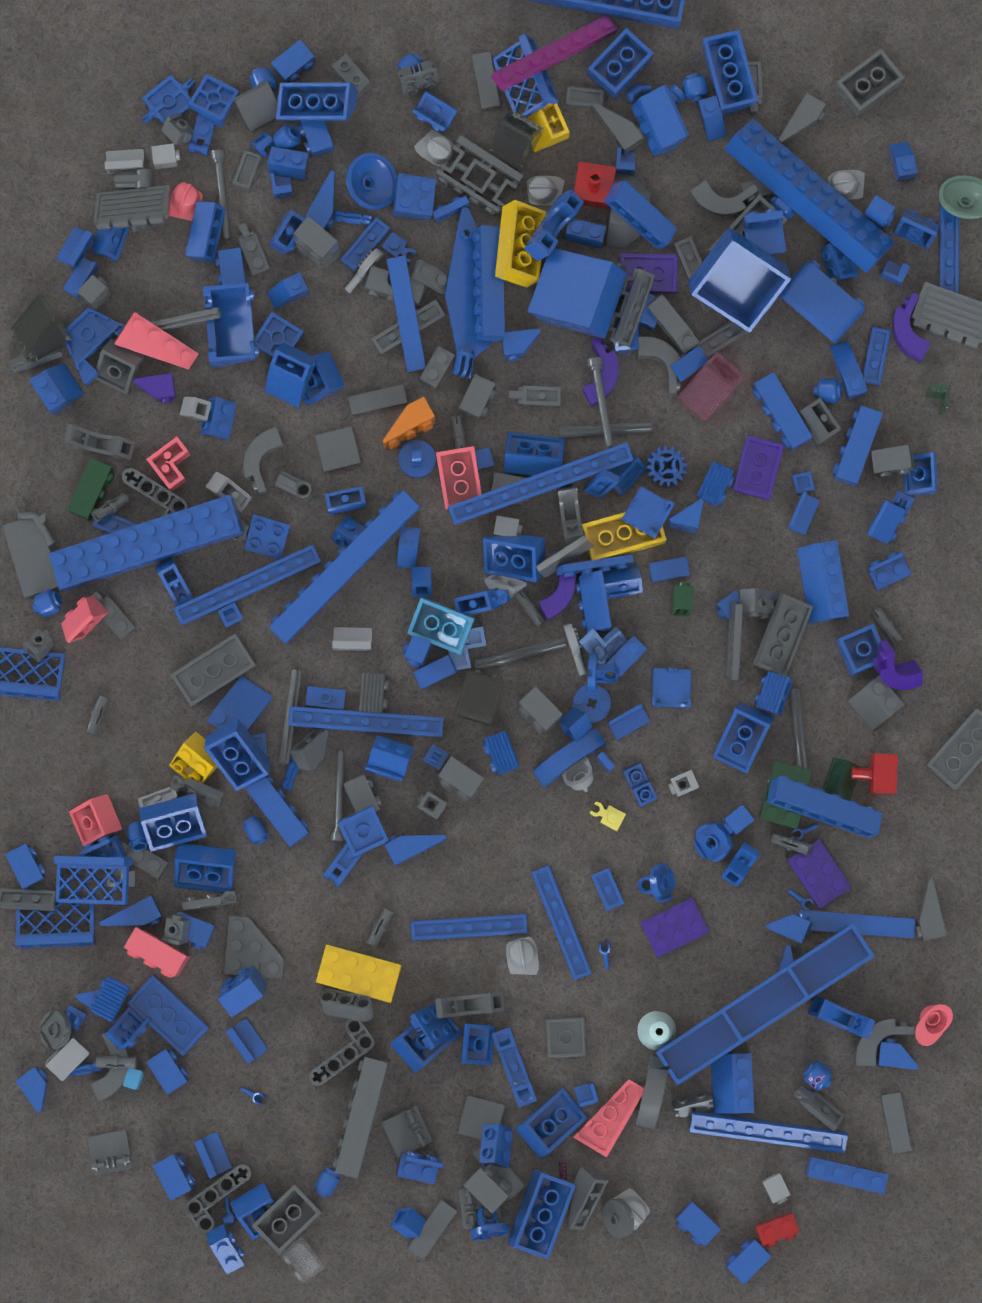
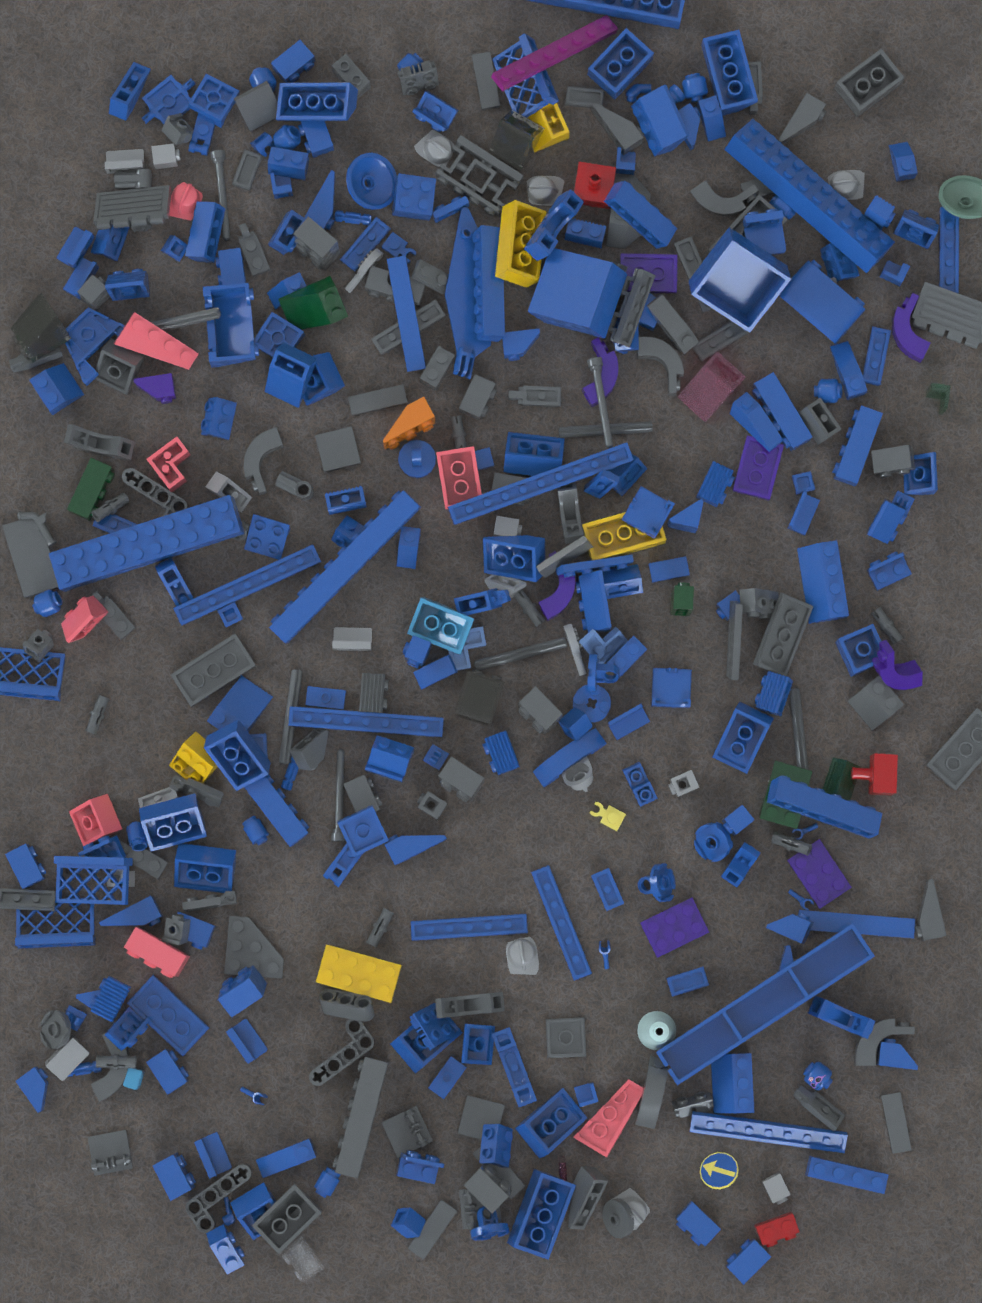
(128, 91): none -> blue slope
(128, 285): none -> blue slope
(174, 247): none -> blue slope
(195, 408): light grey brick -> none
(286, 1158): none -> blue slope
(314, 305): none -> dark green slope
(421, 582): blue brick -> none
(447, 1077): none -> blue plate
(606, 763): blue tile -> none
(672, 471): blue gear -> none
(687, 981): none -> blue plate
(689, 363): blue tile -> none
(691, 119): none -> blue slope
(719, 1170): none -> blue piece
(755, 421): none -> blue slope
(932, 1023): coral piece -> none

